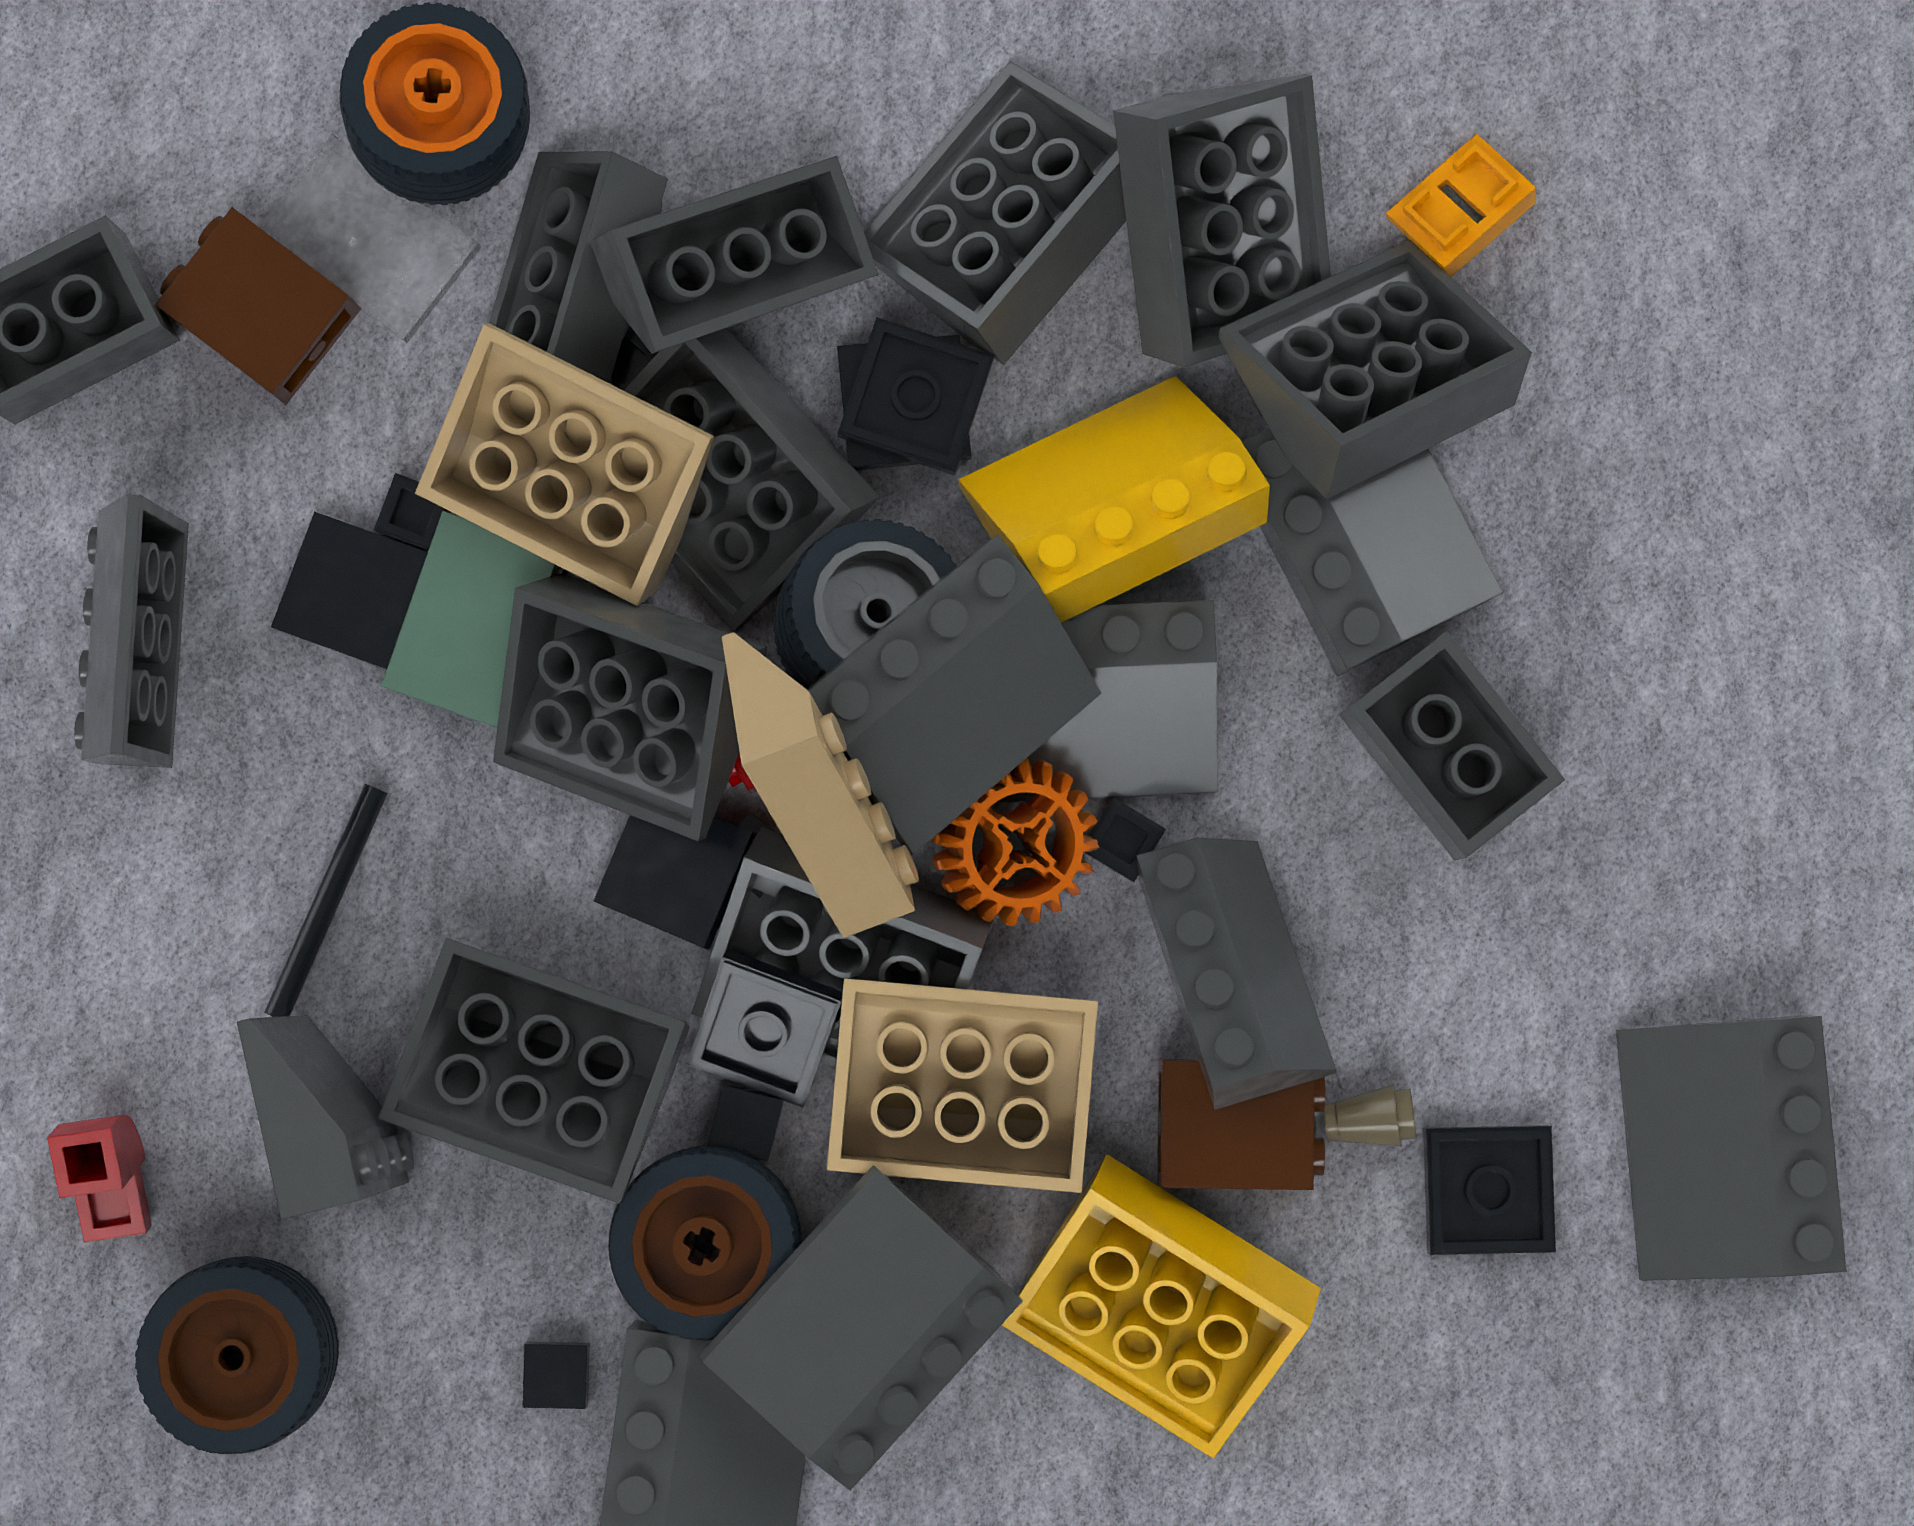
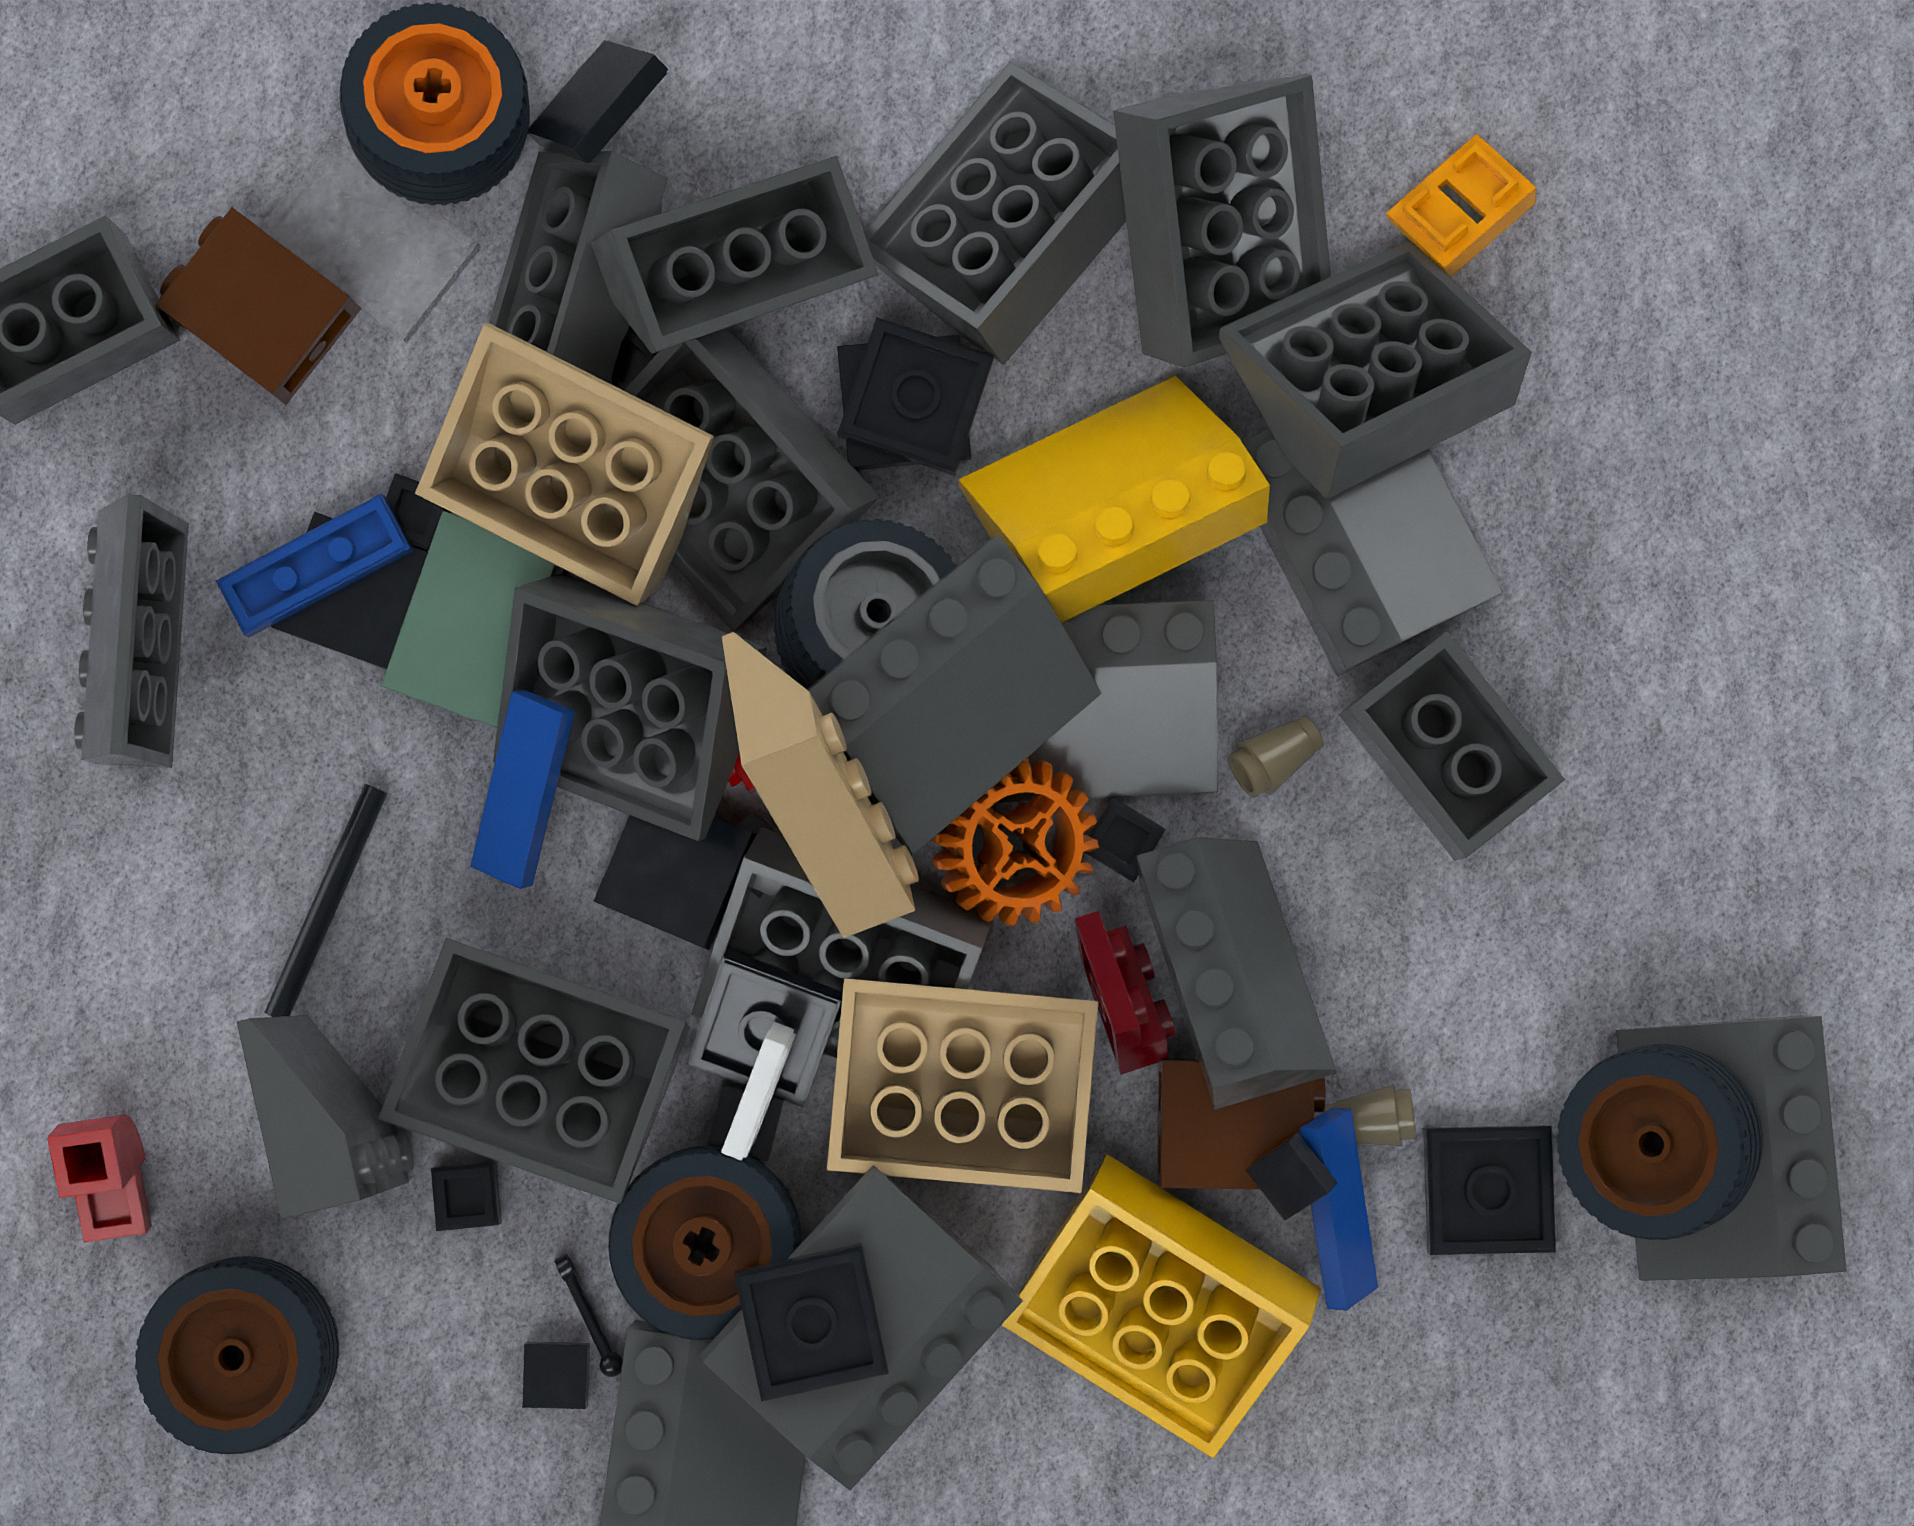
(314, 565): none -> blue tile
(466, 1196): none -> black tile
(522, 788): none -> blue tile
(597, 101): none -> black tile
(610, 1362): none -> black hinge
(759, 1091): none -> white tile
(811, 1322): none -> black tile
(1118, 982): none -> dark red plate
(1274, 756): none -> dark tan cone
(1291, 1176): none -> black tile
(1341, 1215): none -> blue tile
(1706, 1131): none -> wheel

